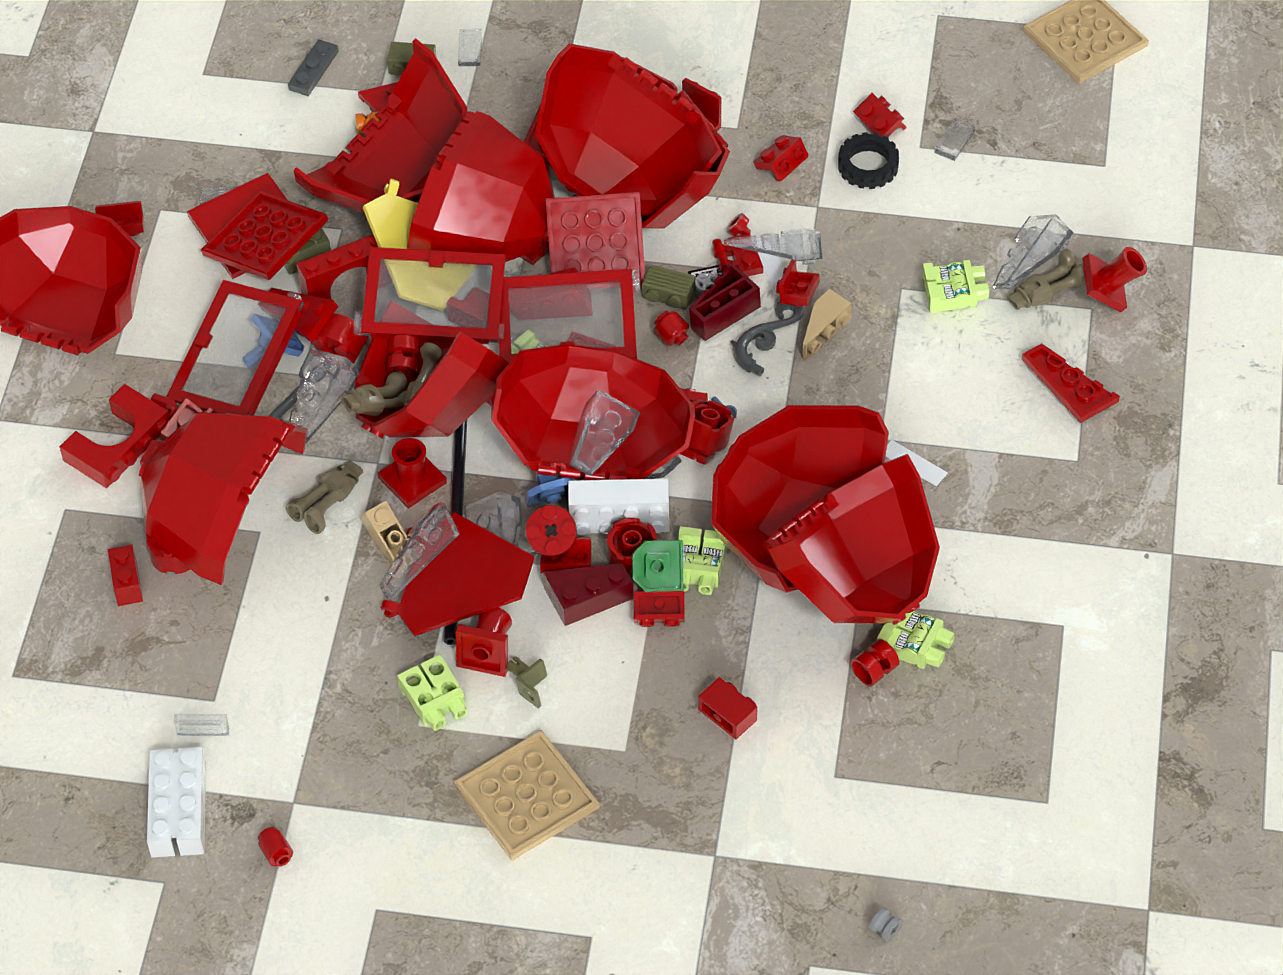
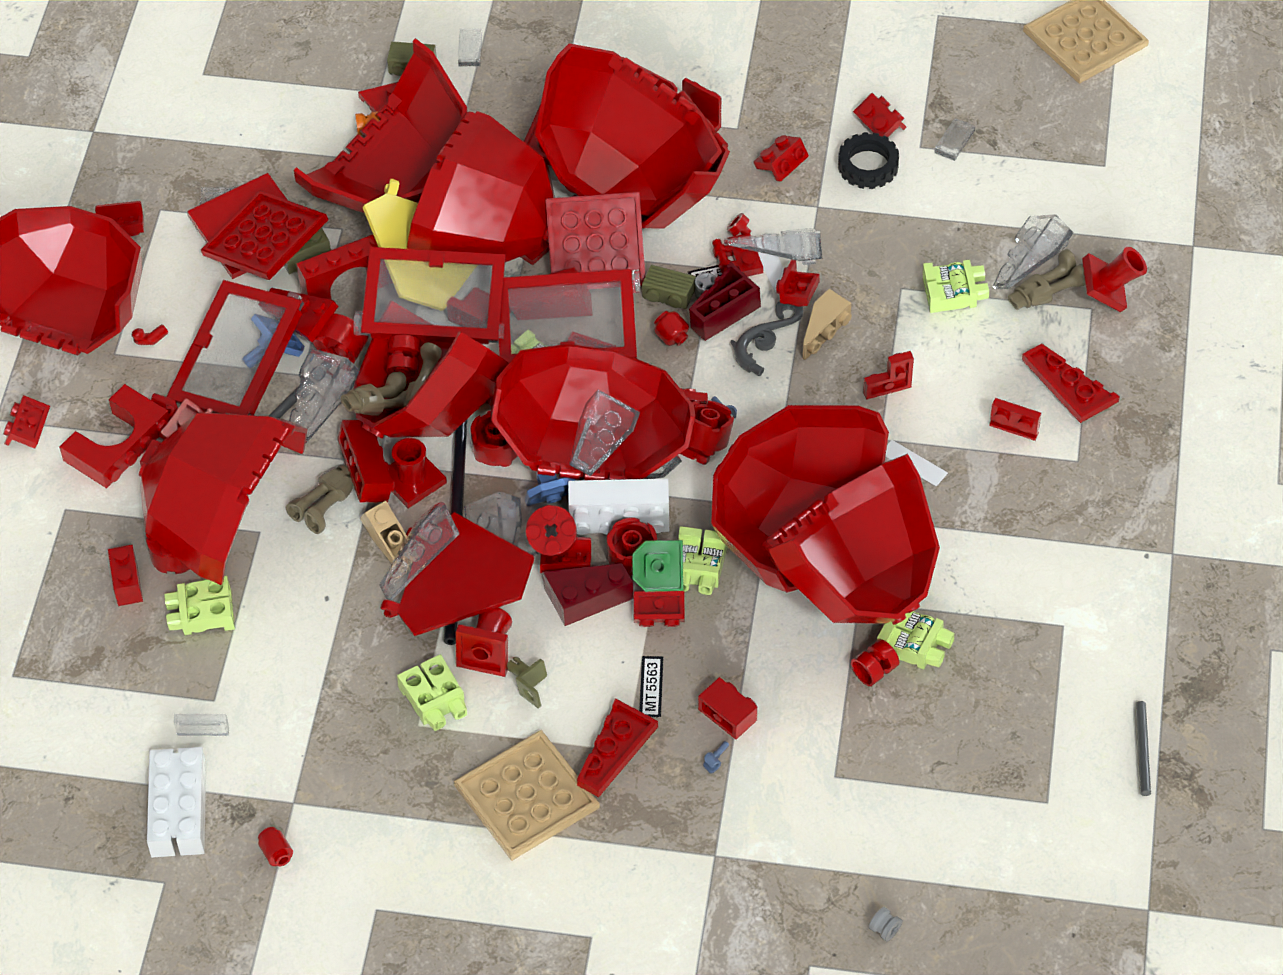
(27, 422): none -> red bracket
(152, 338): none -> red arm
(200, 607): none -> yellowish green hips
(313, 67): dark grey plate -> none
(365, 462): none -> red brick
(489, 444): none -> red brick
(620, 739): none -> red wing
(651, 685): none -> sticker
(711, 759): none -> sand blue hand
(896, 378): none -> red plate
(1015, 419): none -> red plate
(1143, 749): none -> dark grey bar

